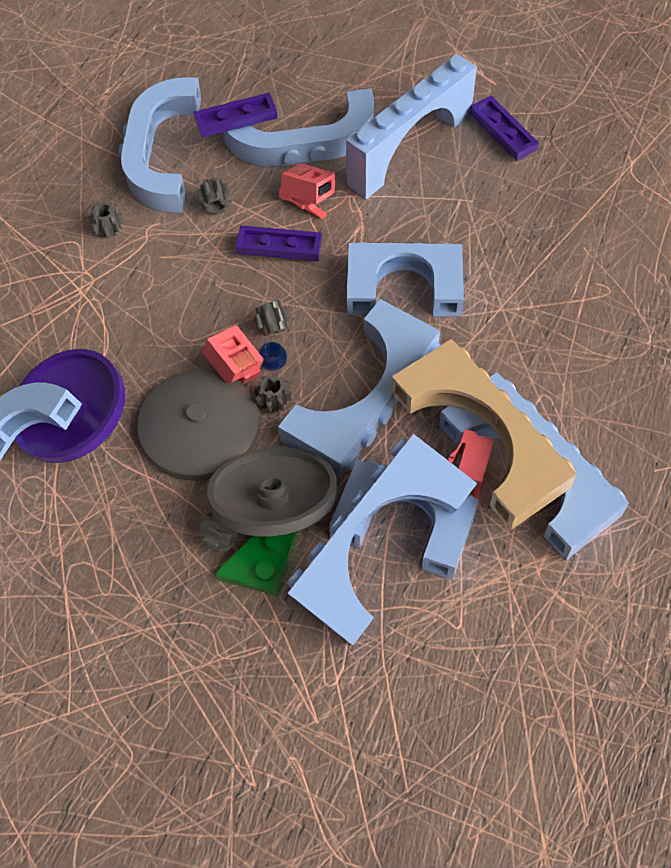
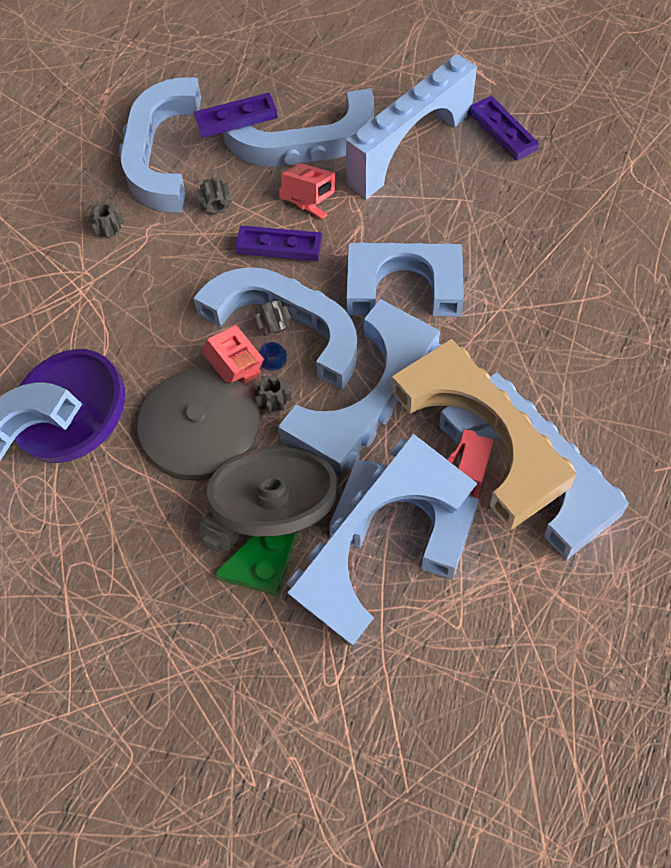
(308, 306): none -> light blue arch

